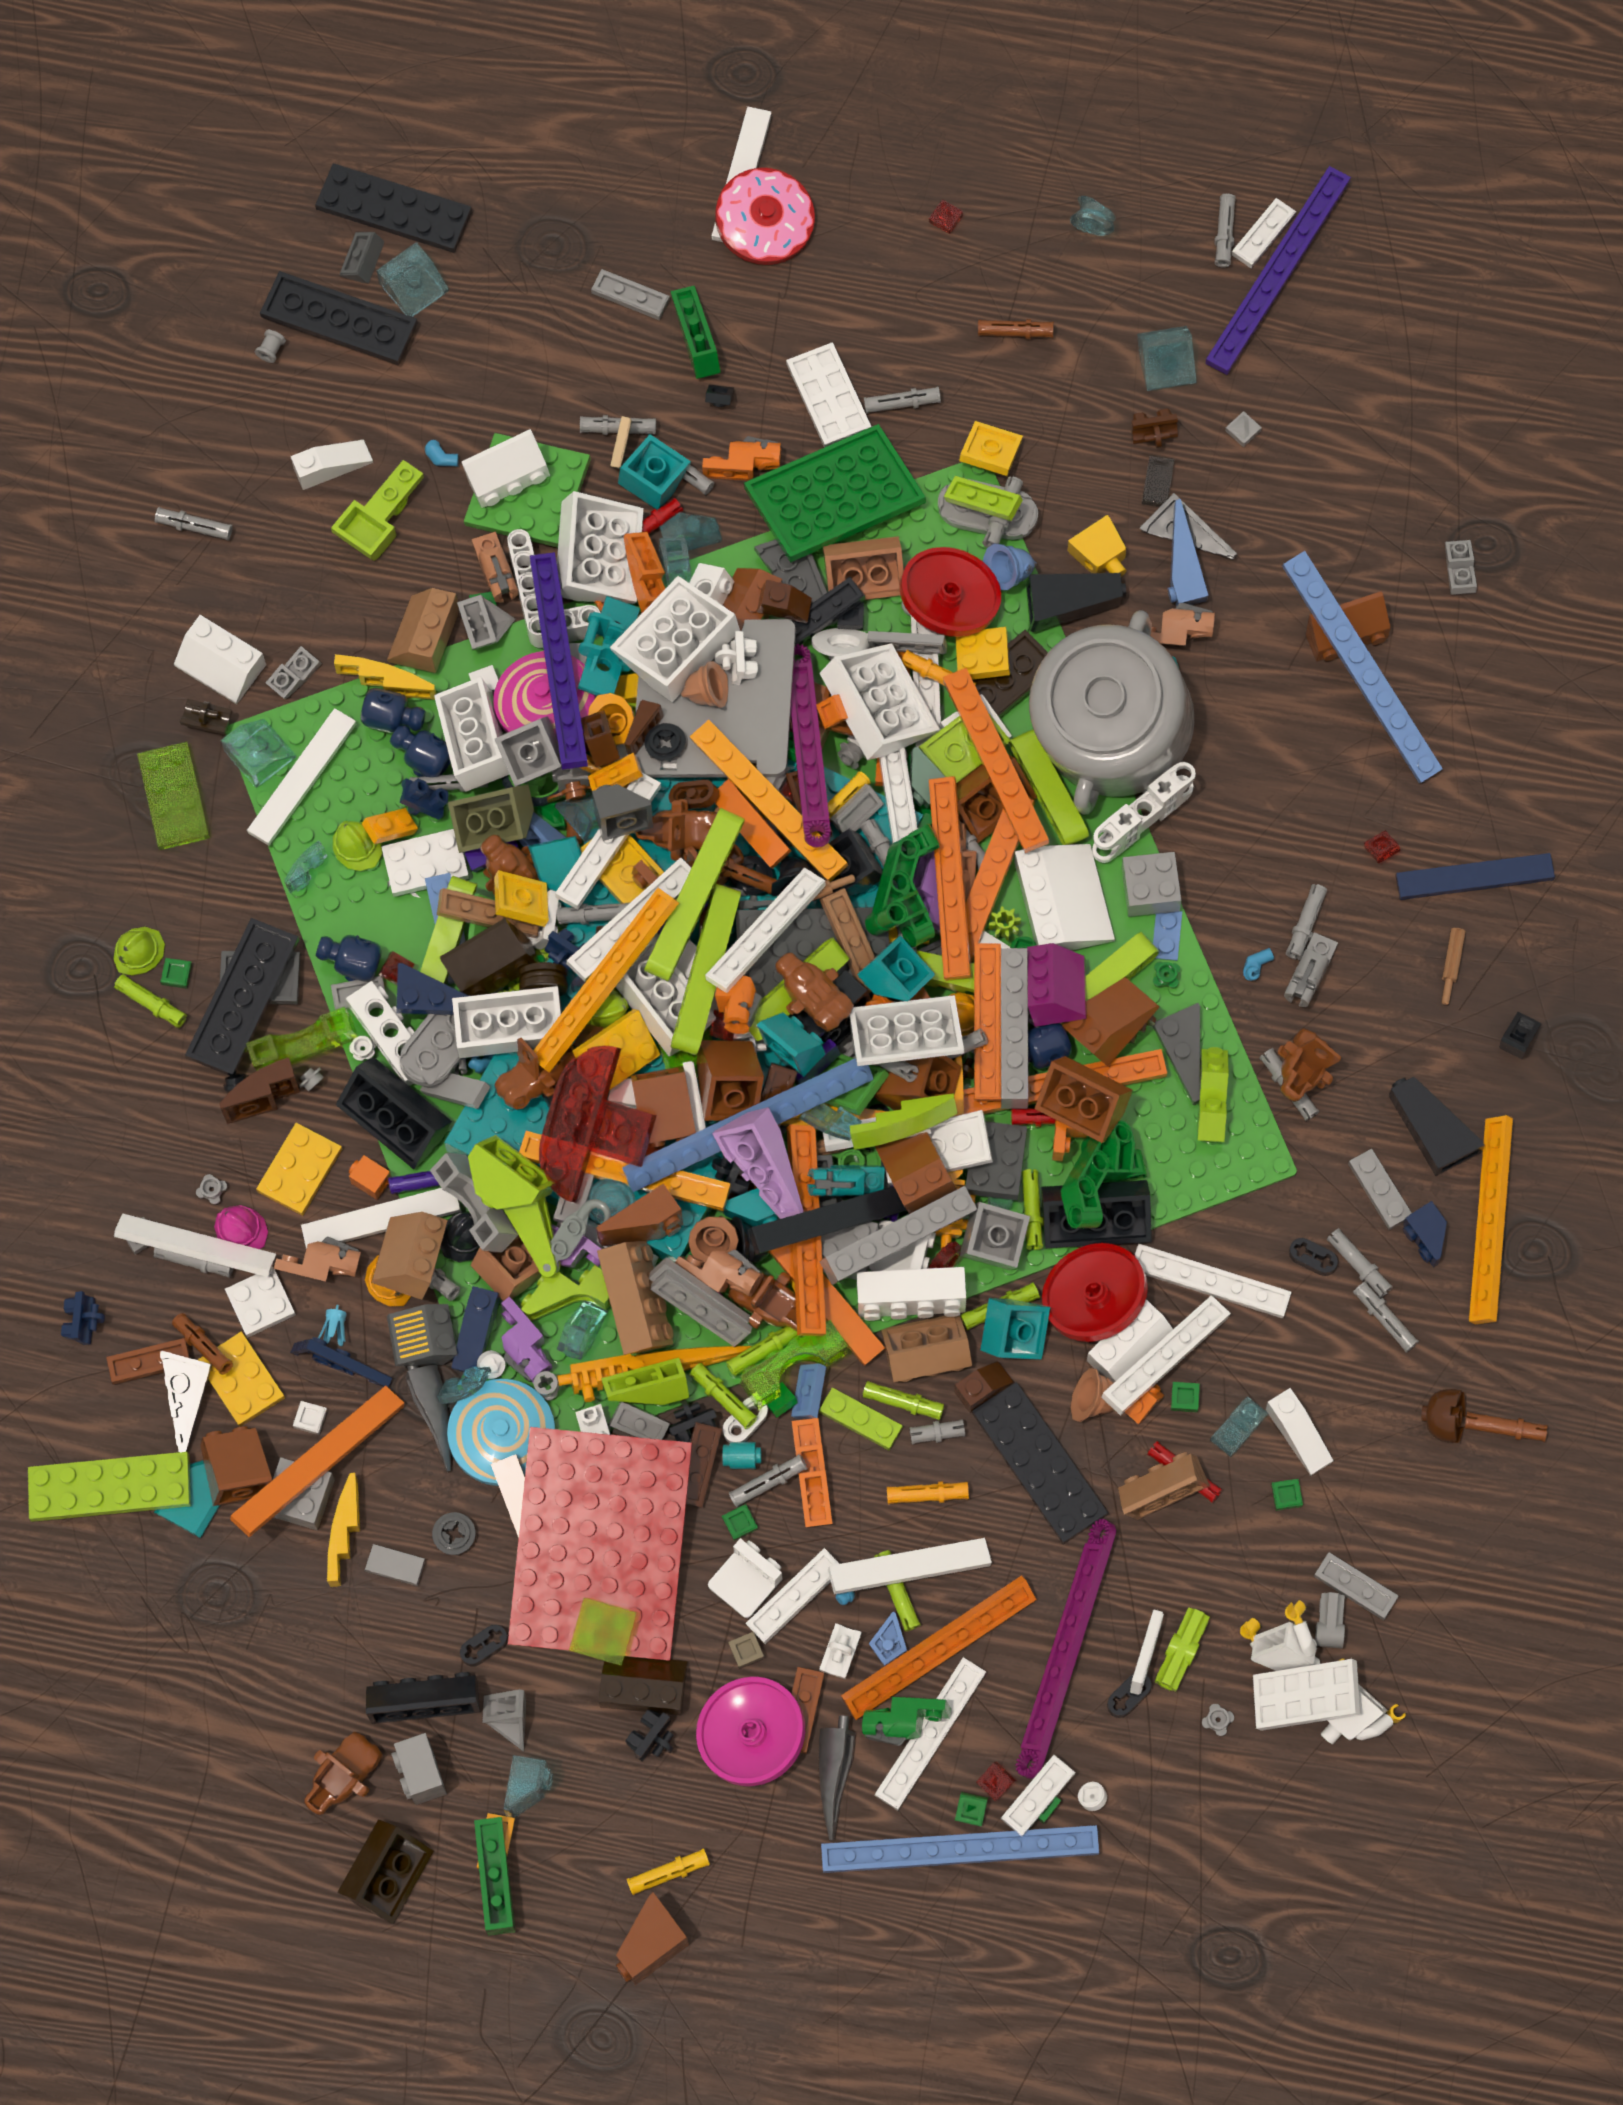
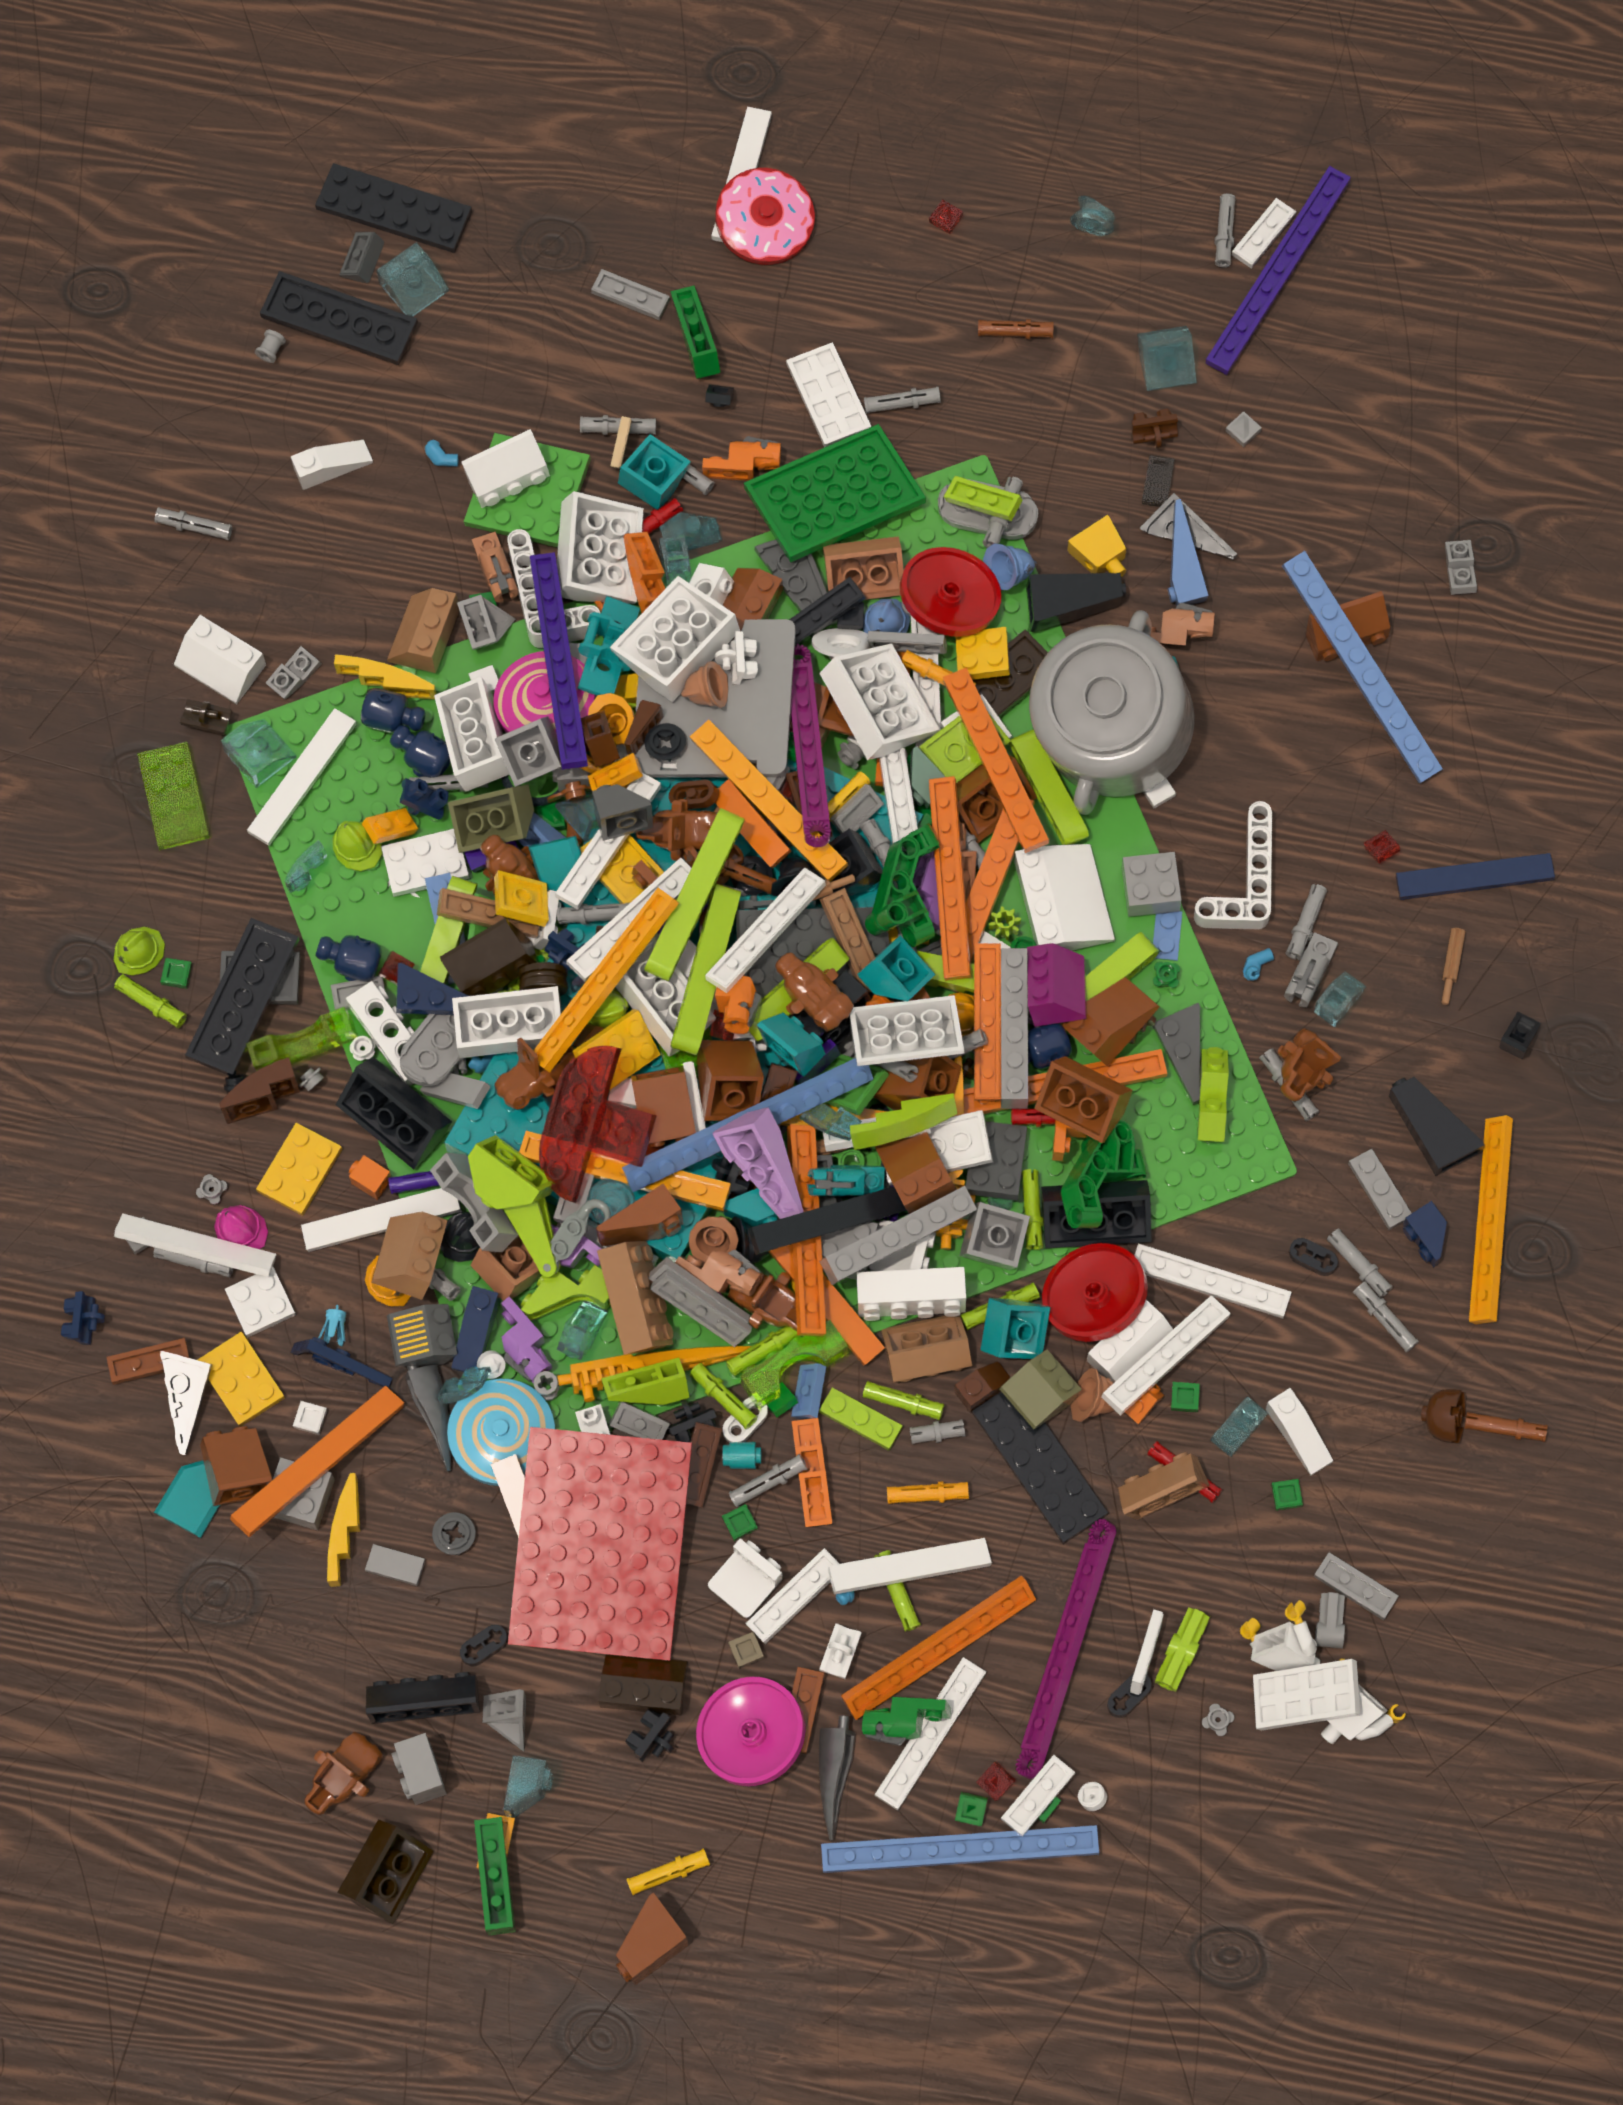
(109, 1486): lime plate -> none
(196, 1337): dark orange pin -> none
(321, 1258): nougat plate -> none
(368, 526): lime plate -> none
(602, 1631): clear neon green plate -> none
(784, 601): reddish brown slope -> none
(832, 711): orange tile -> none
(886, 616): none -> medium blue piece
(888, 1641): medium blue piece -> none
(947, 1256): clear red gear -> none
(990, 448): yellow plate -> none
(1041, 1389): none -> olive slope
(1160, 800): white piece -> none
(1254, 877): none -> white beam
(1338, 998): none -> clear light blue slope

